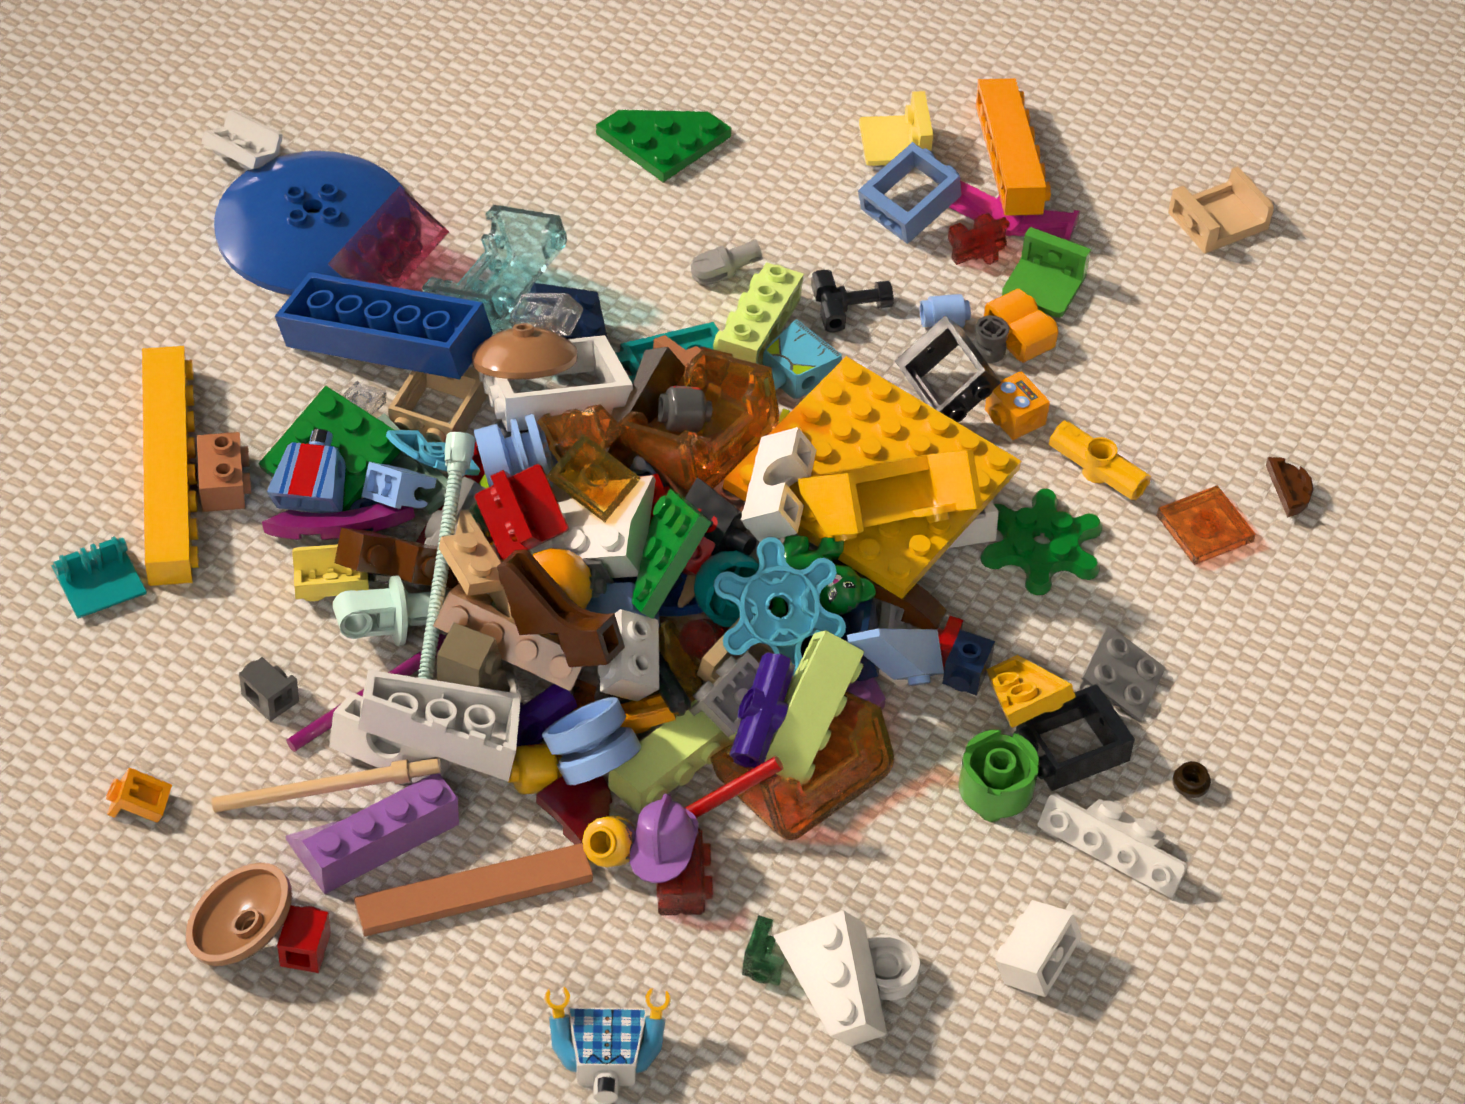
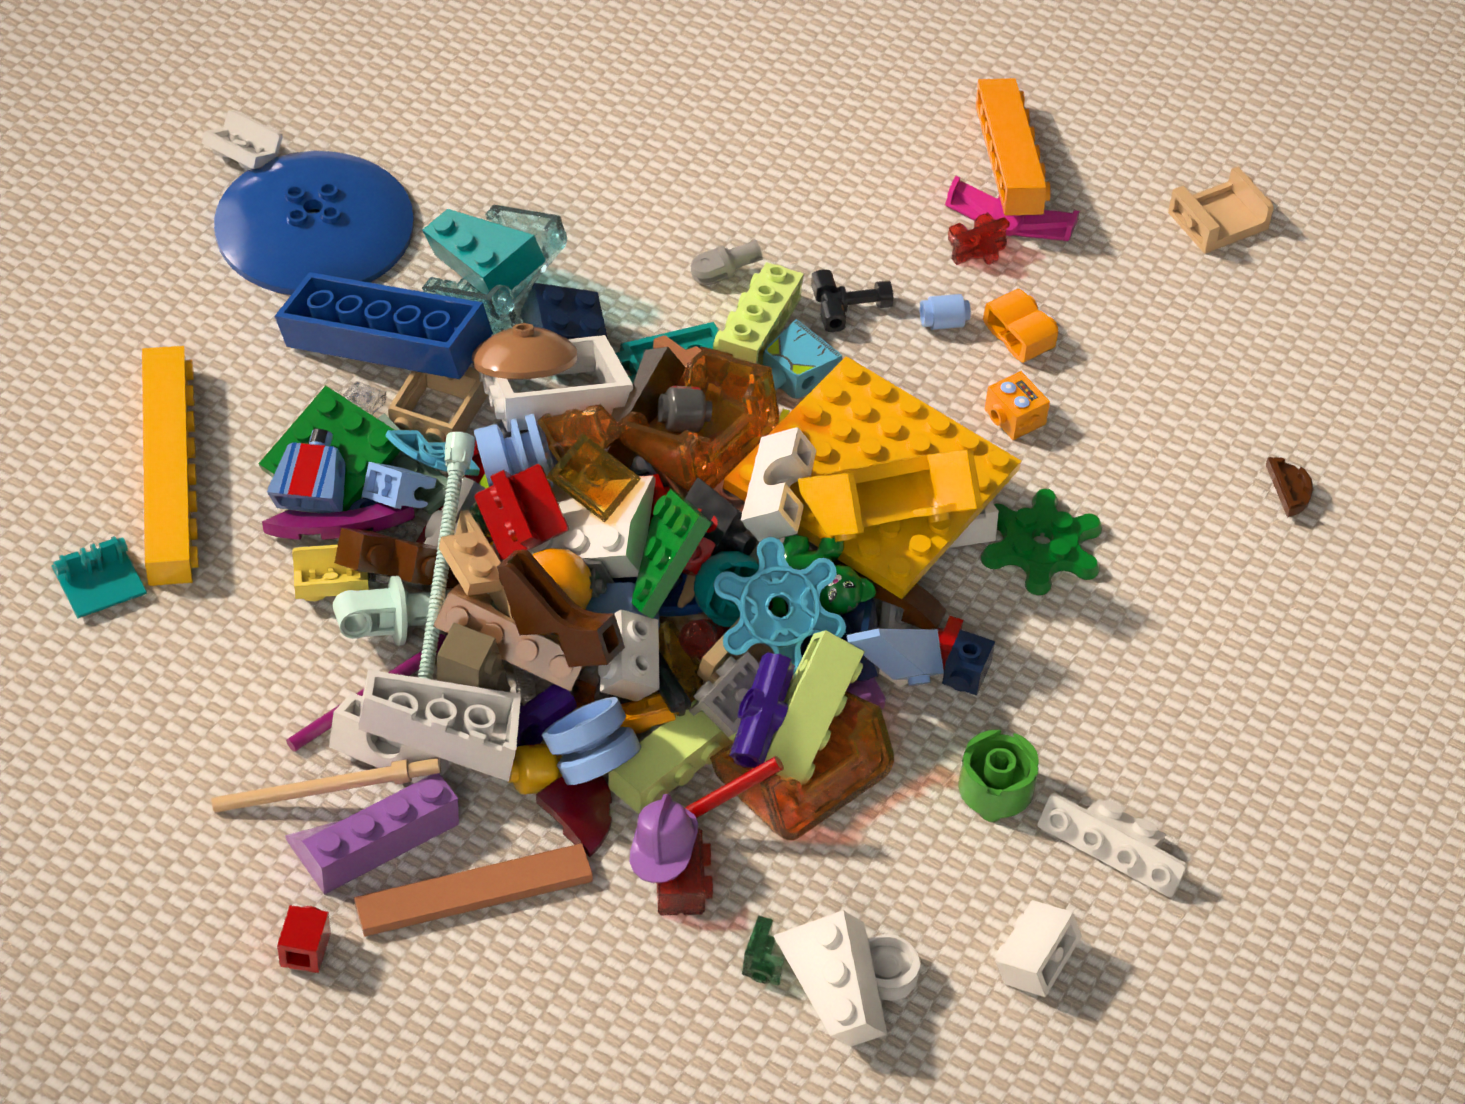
(138, 795): light orange bracket -> none
(221, 471): nougat brick -> none
(239, 914): medium nougat dish -> none
(268, 688): dark grey brick -> none
(390, 243): clear pink brick -> none
(483, 250): none -> teal wedge
(551, 311): clear slope -> none
(606, 1043): torso -> none
(609, 841): yellow head -> none
(663, 139): green plate -> none
(889, 135): light yellow bracket -> none
(893, 217): medium blue window -> none
(920, 360): black window -> none
(991, 338): dark grey wheel -> none
(1027, 689): yellow wing -> none
(1049, 271): bright green bracket -> none
(1099, 460): yellow piece -> none
(1105, 723): black window -> none
(1123, 673): light grey hinge -> none
(1193, 772): dark brown plate -> none
(1205, 525): clear orange plate -> none

